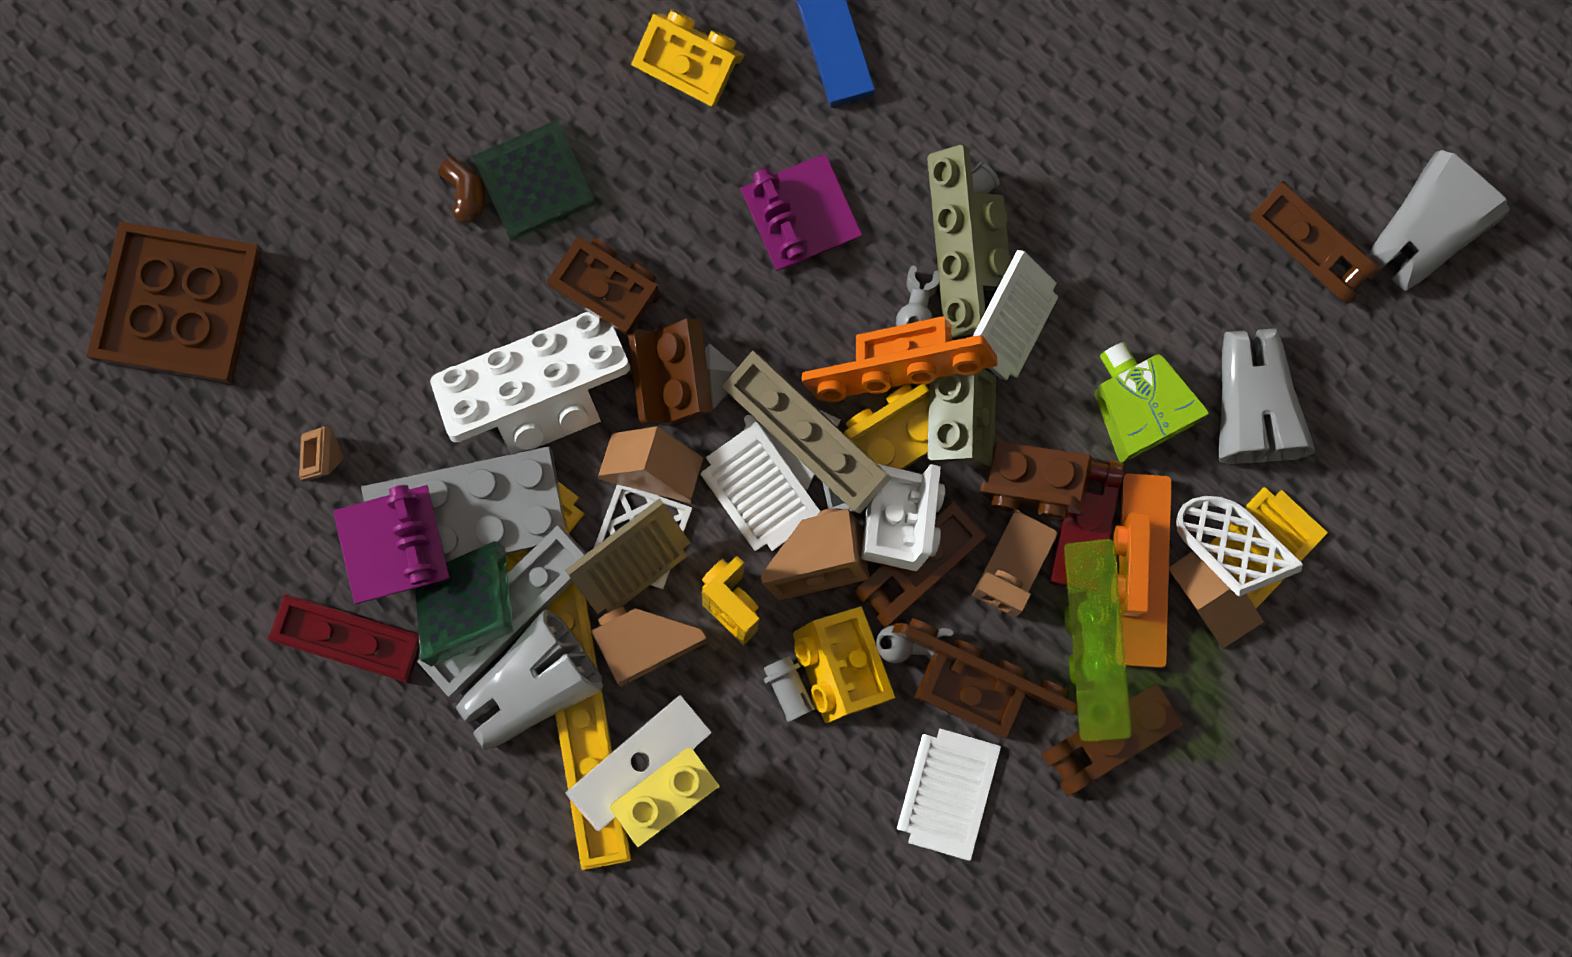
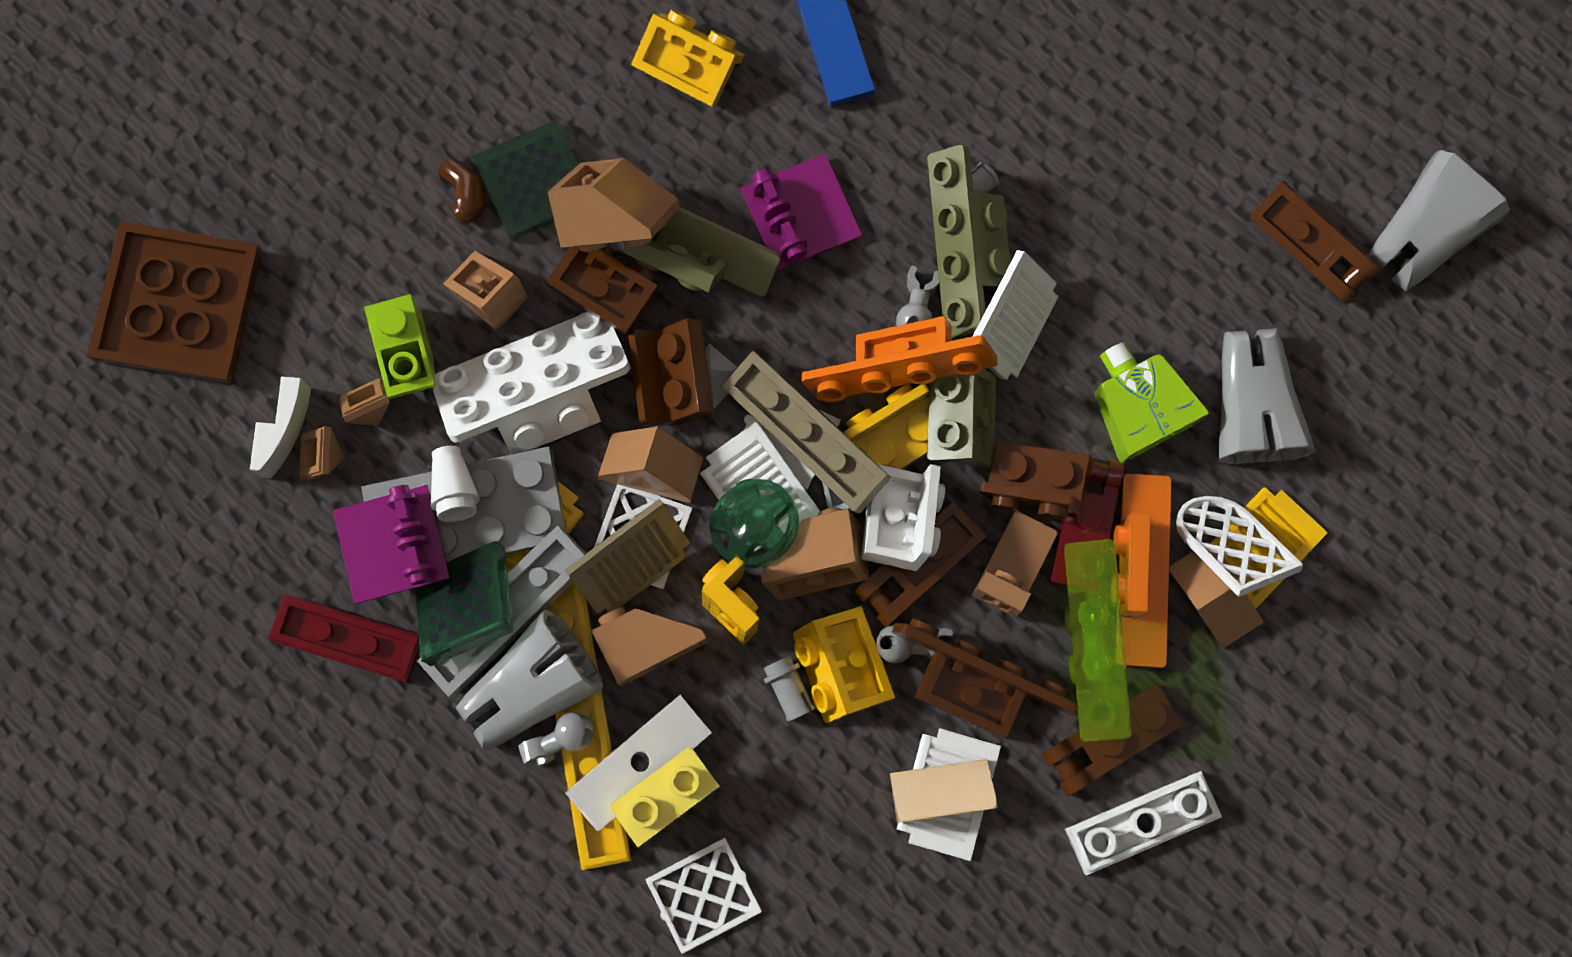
(275, 441): none -> white slope
(365, 404): none -> medium nougat slope
(401, 346): none -> lime slope
(452, 486): none -> white cone
(487, 289): none -> medium nougat slope
(571, 732): none -> light grey arm
(609, 204): none -> medium nougat slope
(668, 913): none -> white window
(705, 253): none -> olive bracket
(754, 522): none -> clear green wheel
(943, 791): none -> tan slope
(1115, 832): none -> white tile

